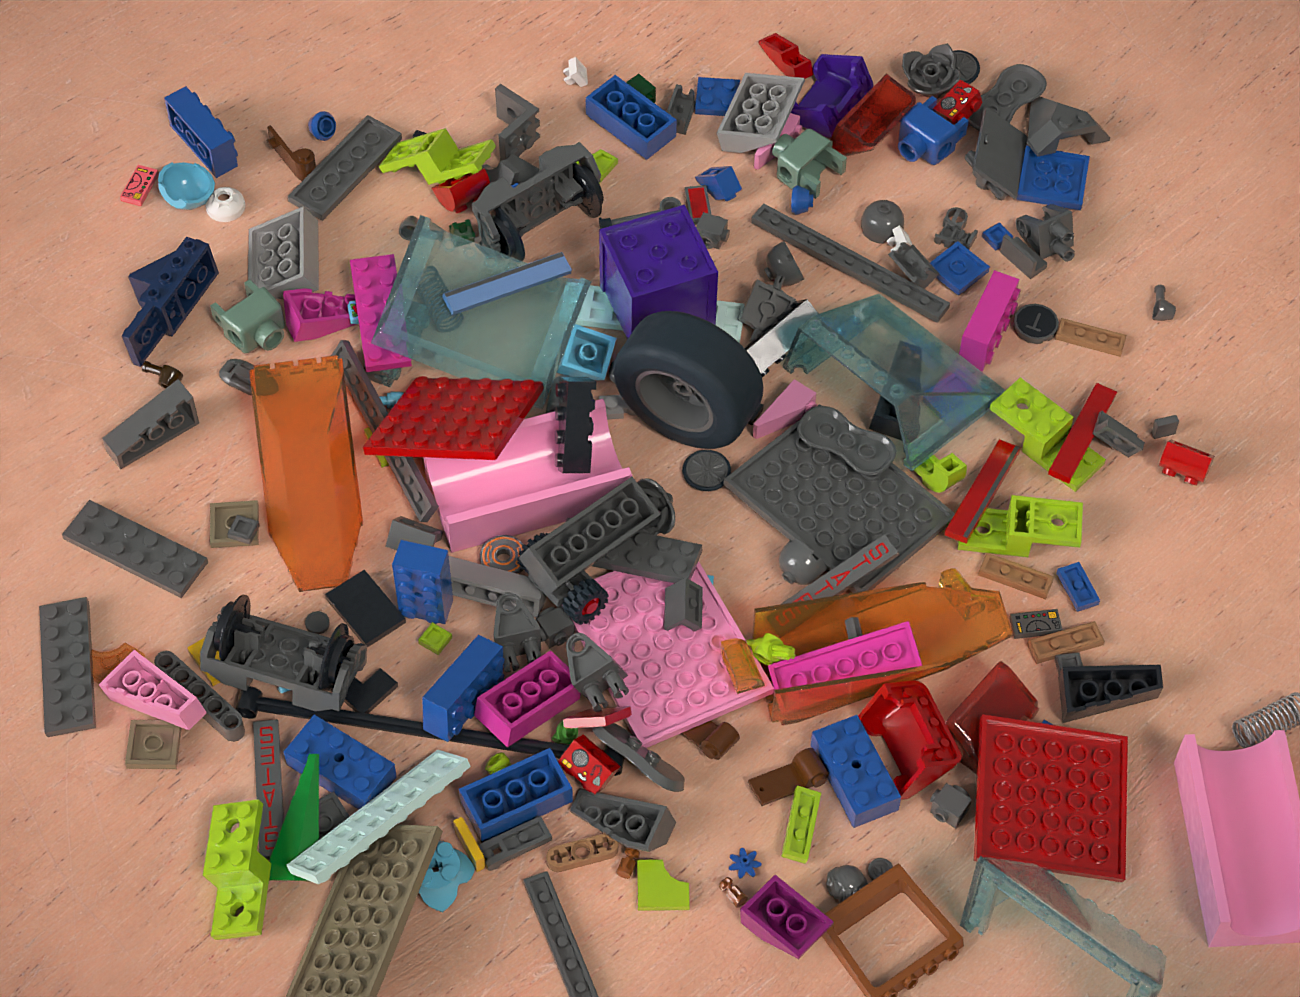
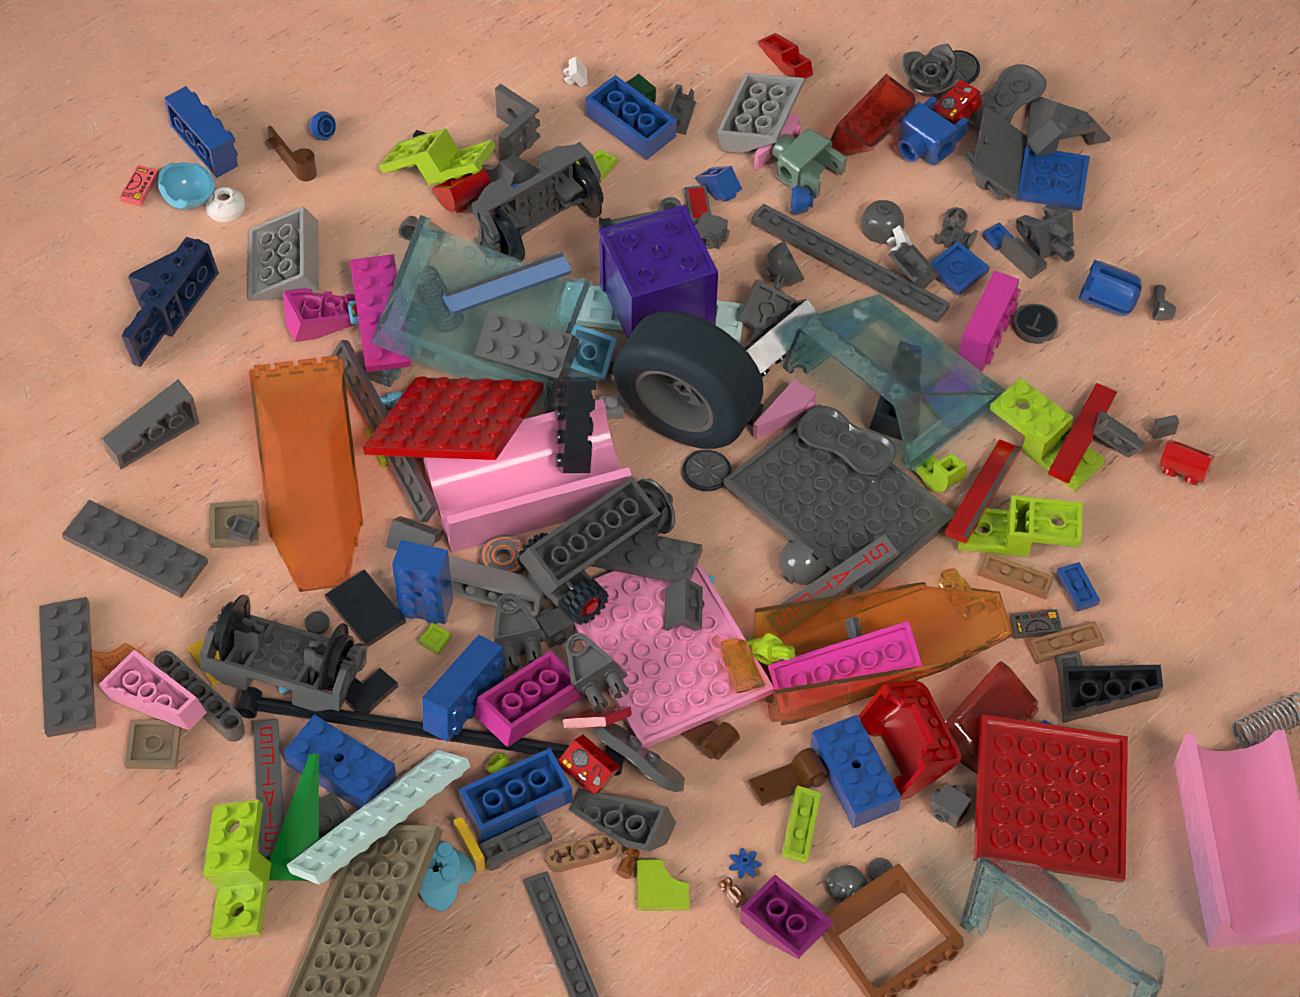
(167, 373): dark brown bar -> none
(239, 376): dark grey piece -> none
(252, 321): sand green piece -> none
(345, 167): dark grey plate -> none
(463, 230): dark green tile -> none
(526, 346): none -> dark grey brick
(564, 735): bright green plate -> none
(715, 95): blue plate -> none
(838, 88): dark purple windscreen -> none
(1090, 337): medium nougat tile -> none
(1111, 288): none -> blue cylinder

